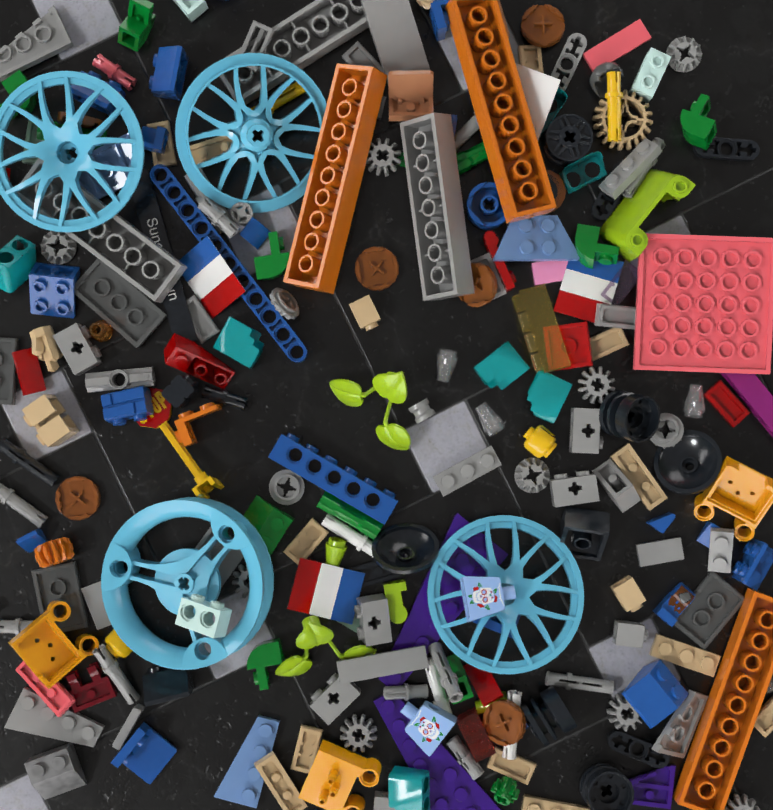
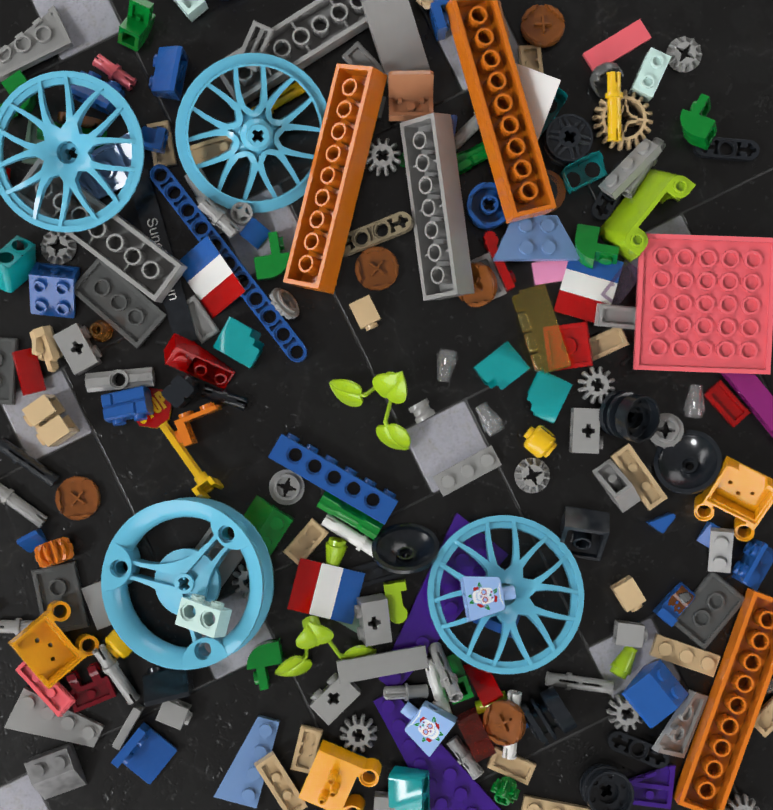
(175, 713): none -> light grey brick
(373, 237): none -> dark tan beam
(579, 52): light grey beam -> none
(585, 494): light grey brick -> none
(623, 662): none -> lime cone
(660, 551): light grey tile -> none

